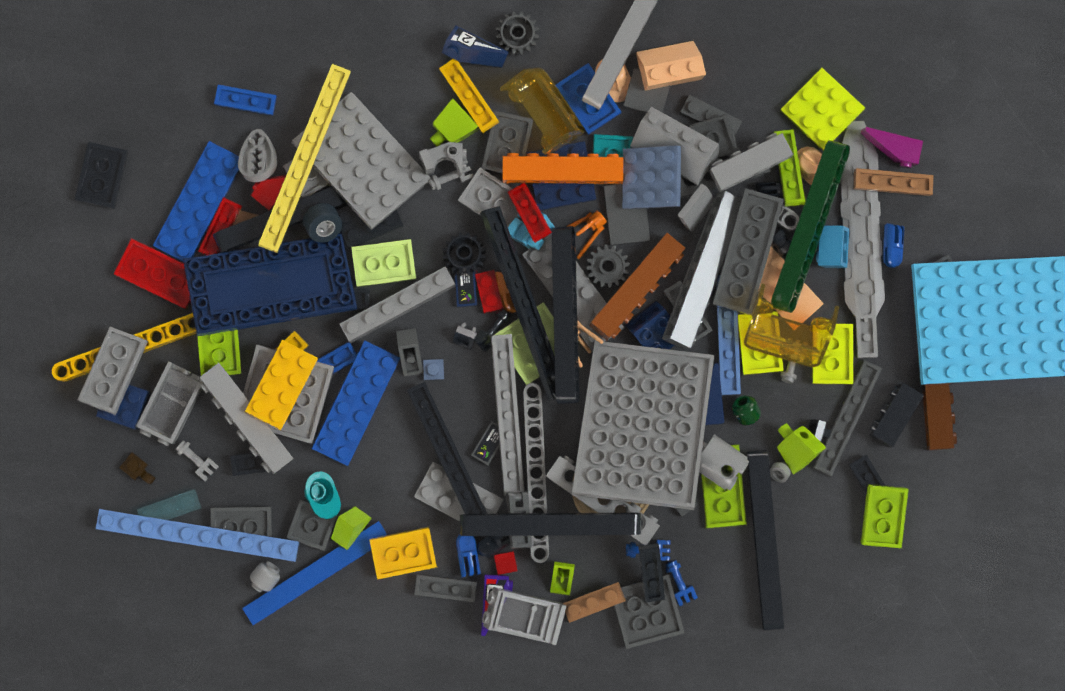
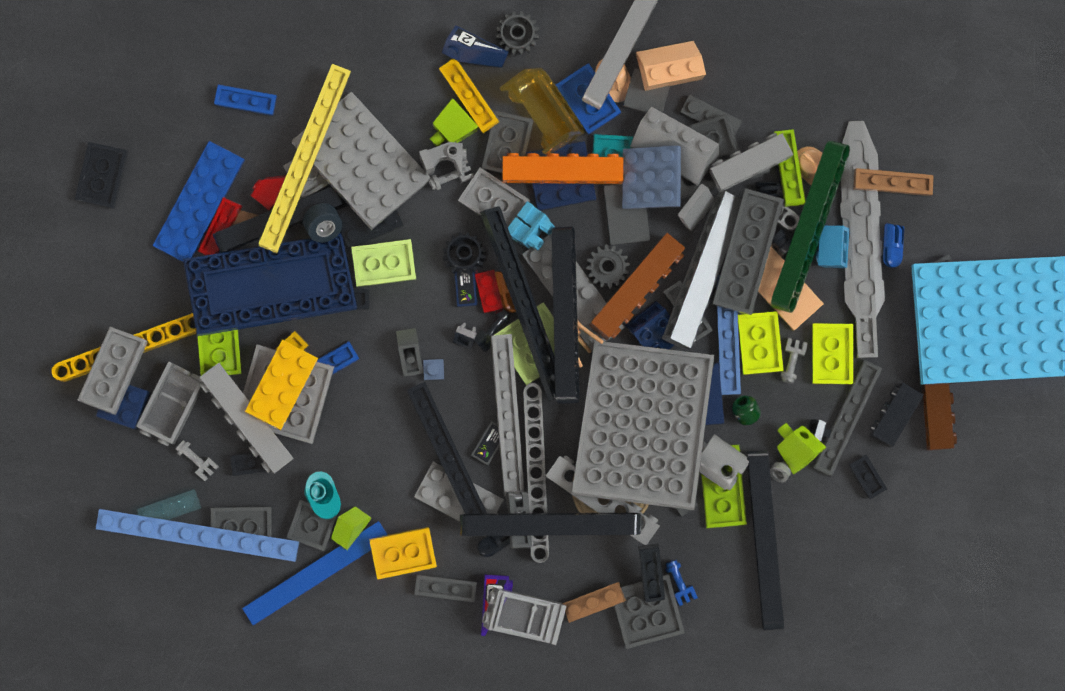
(135, 468): dark brown plate -> none
(154, 273): red plate -> none
(249, 152): light grey piece -> none
(265, 576): light grey head -> none
(355, 403): blue plate -> none
(397, 305): light grey brick -> none
(466, 548): blue arm -> none
(505, 563): red tile -> none
(529, 212): red tile -> none
(562, 578): lime slope -> none
(593, 221): orange plant -> none
(632, 549): blue hinge -> none
(787, 337): clear yellow windscreen -> none
(822, 109): neon yellow plate -> none
(884, 516): lime tile -> none
(896, 147): magenta slope -> none

